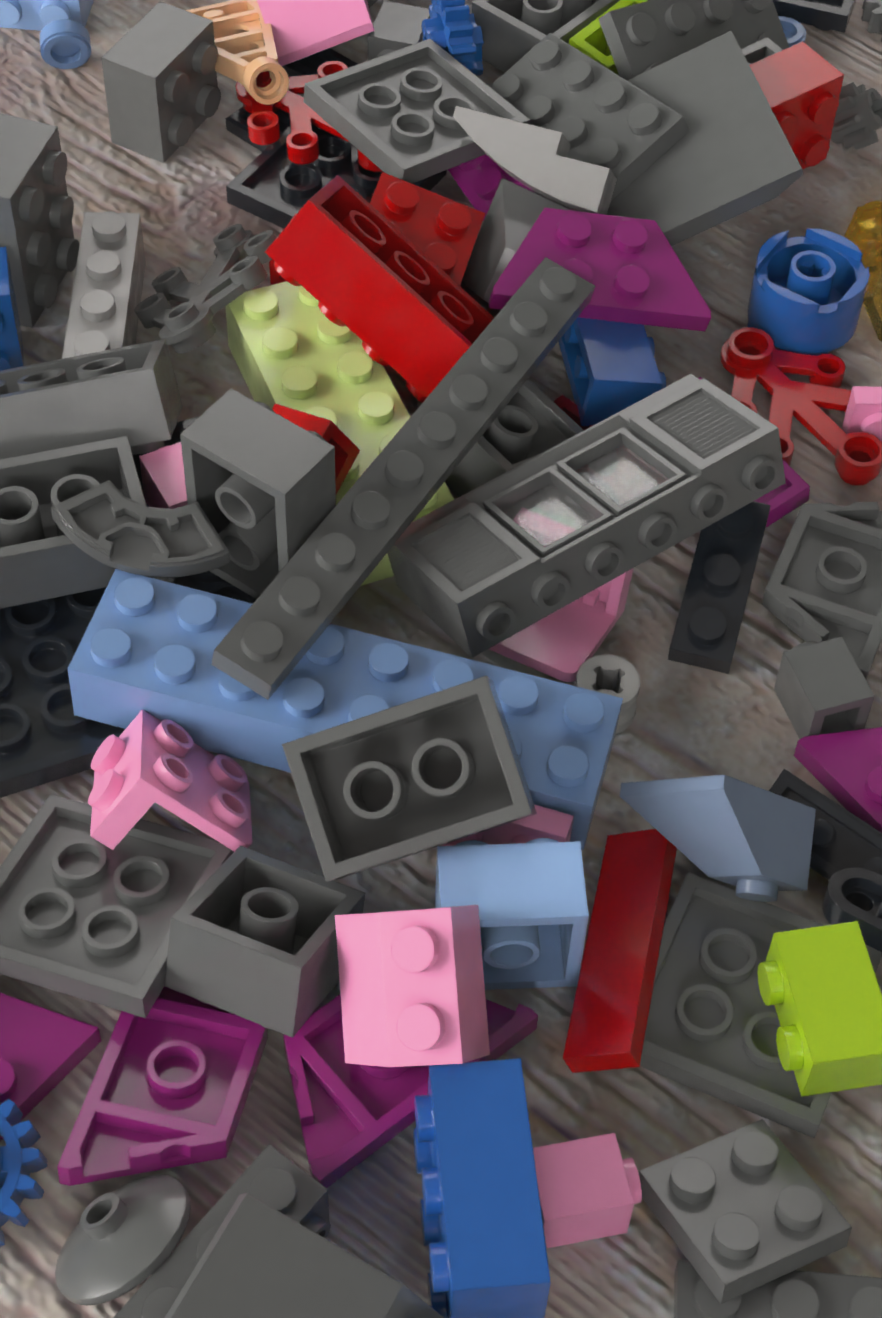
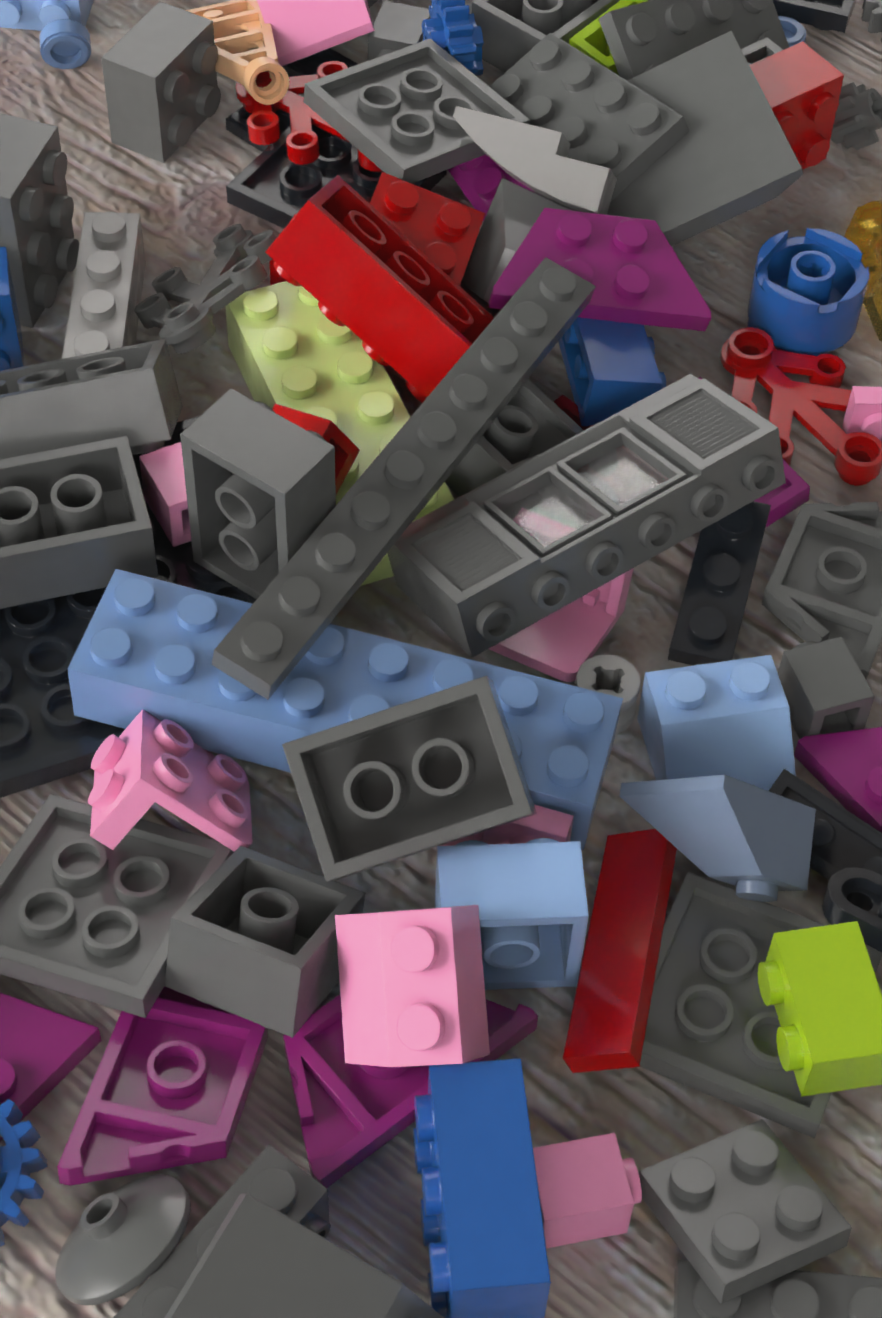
(139, 536): dark grey tile -> none
(718, 721): none -> light blue slope

